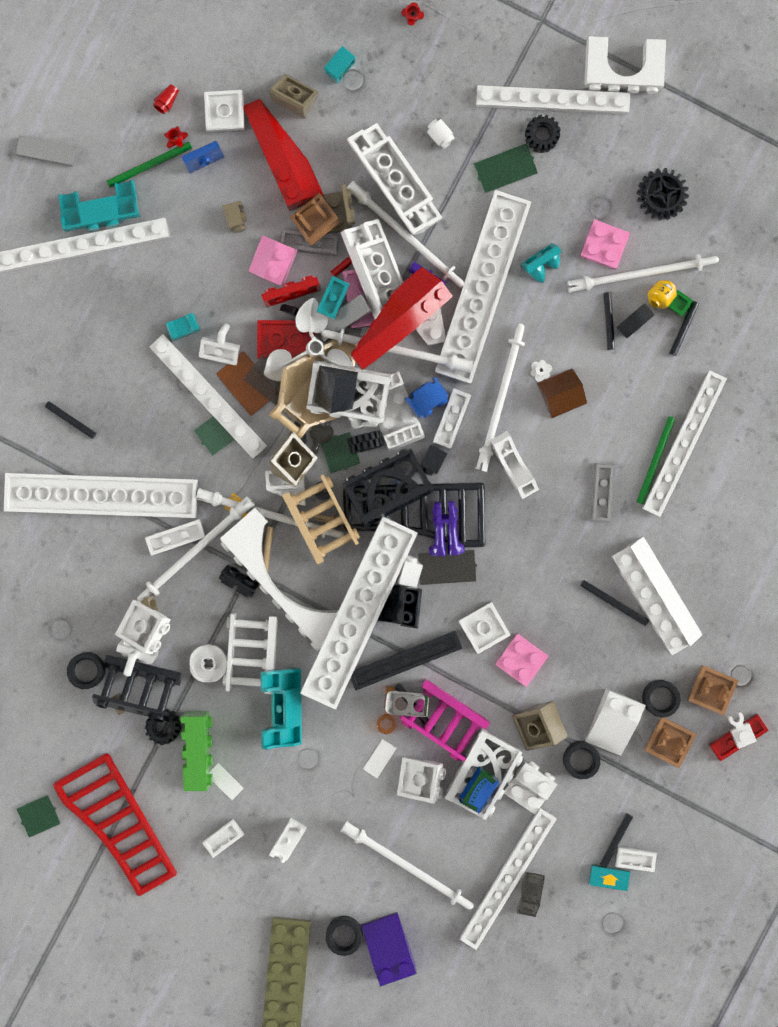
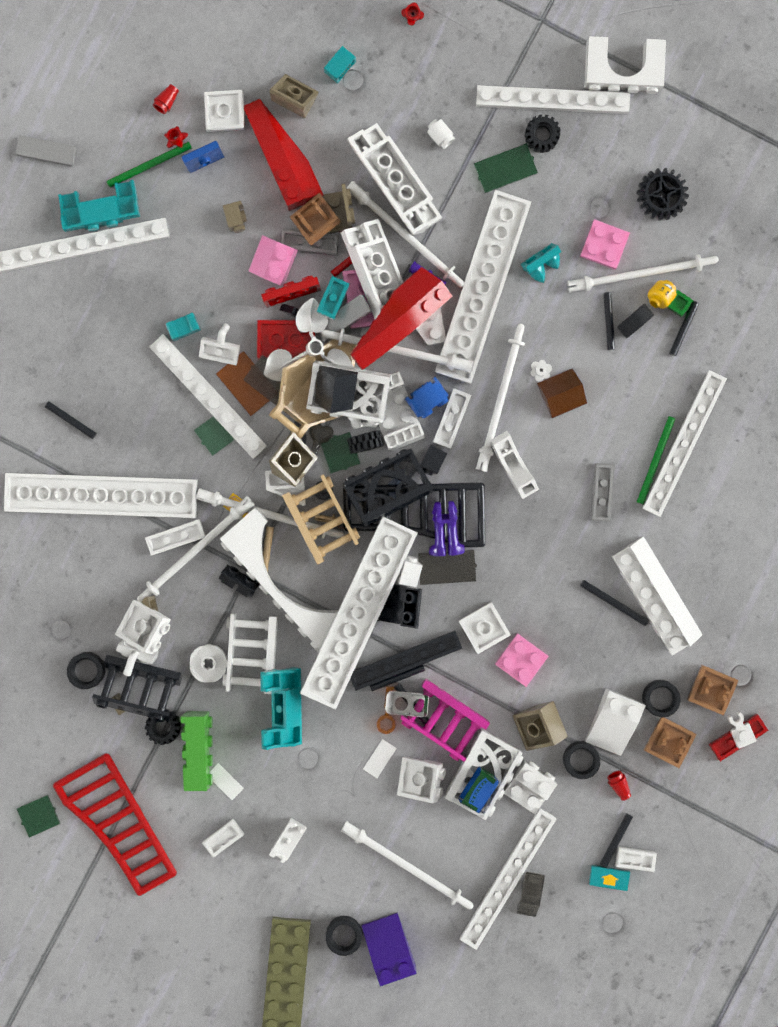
(398, 677): none -> black bar
(619, 784): none -> red cone

